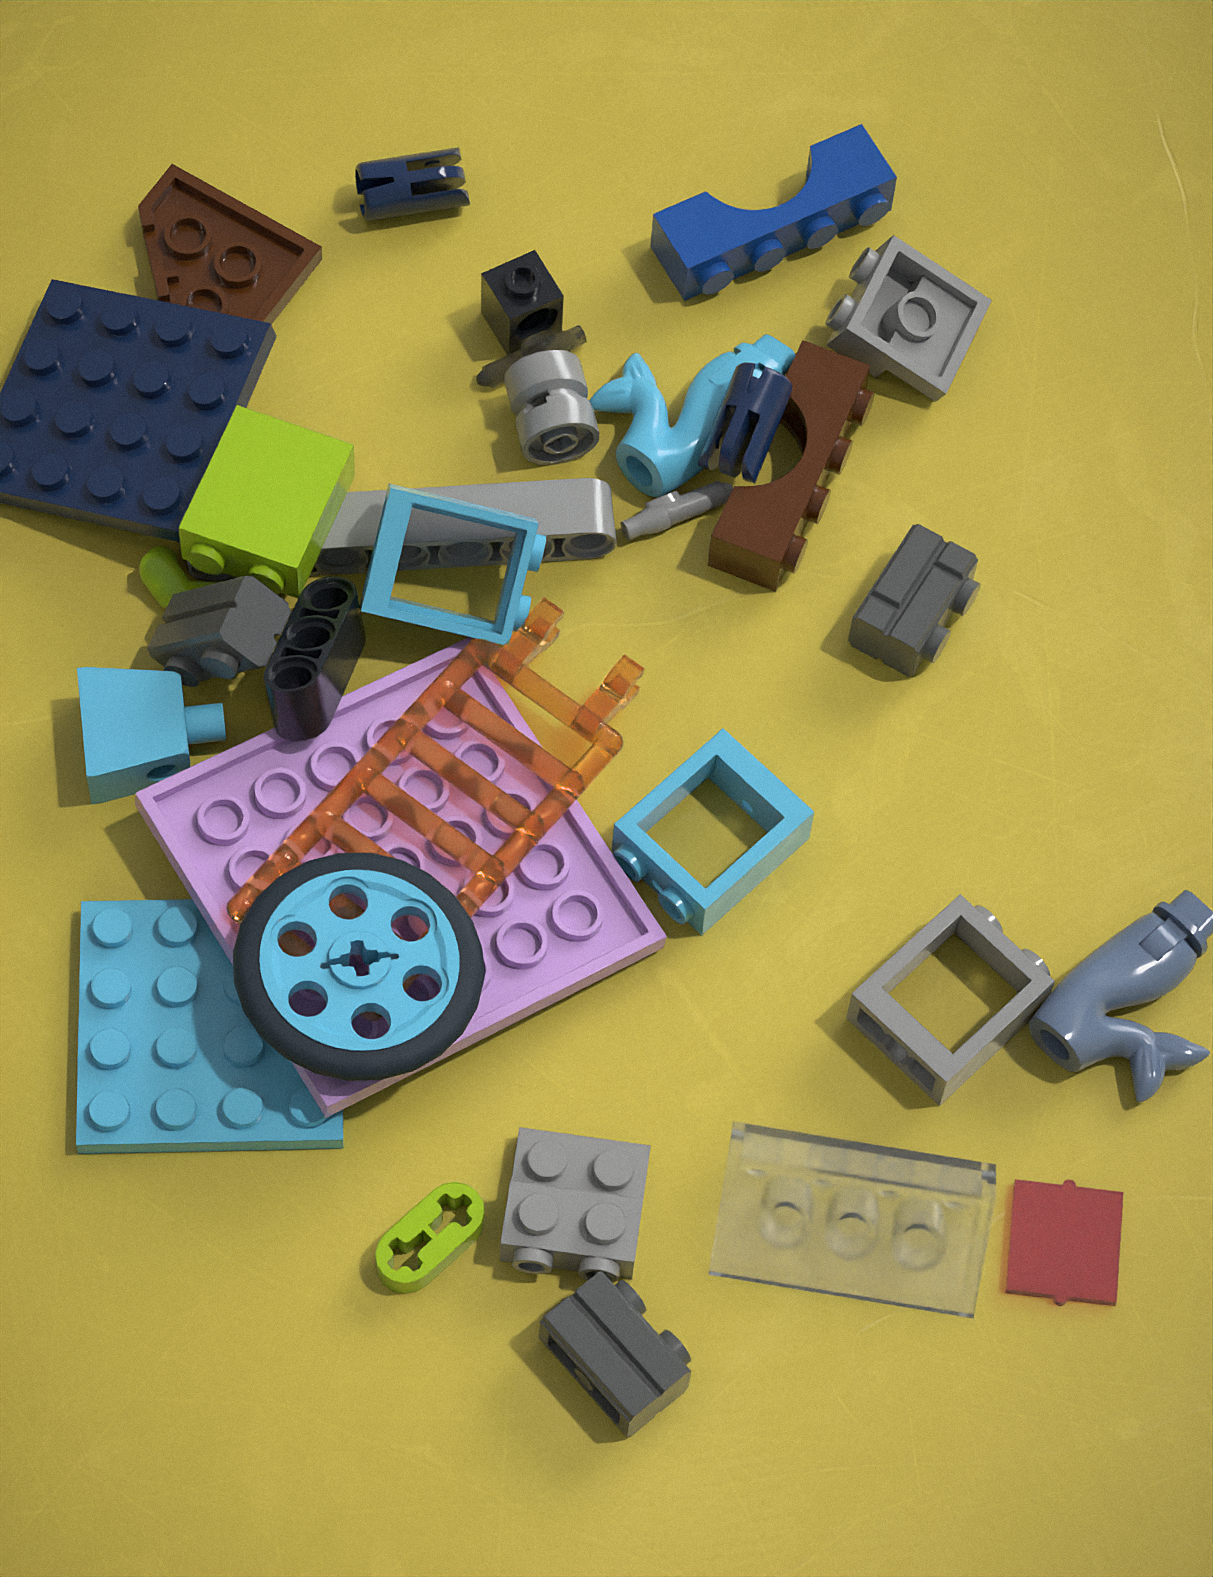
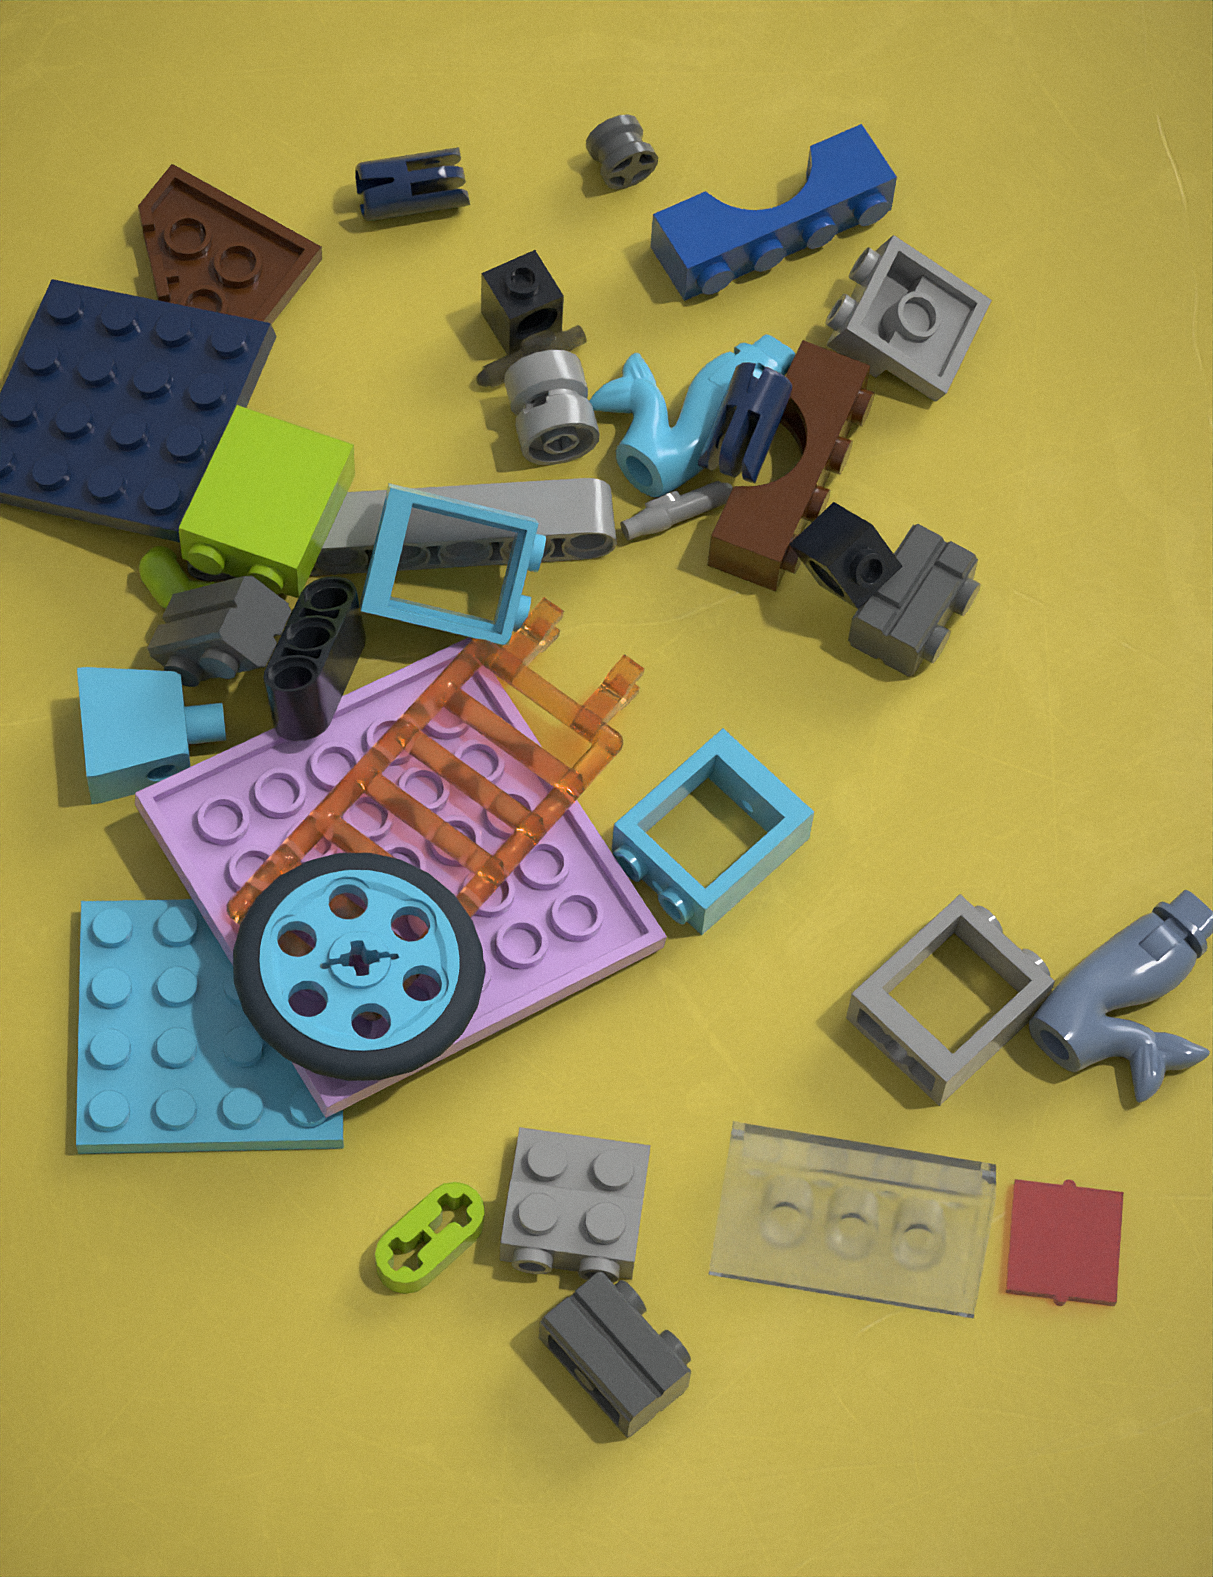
(621, 151): none -> dark grey wheel
(846, 555): none -> black brick

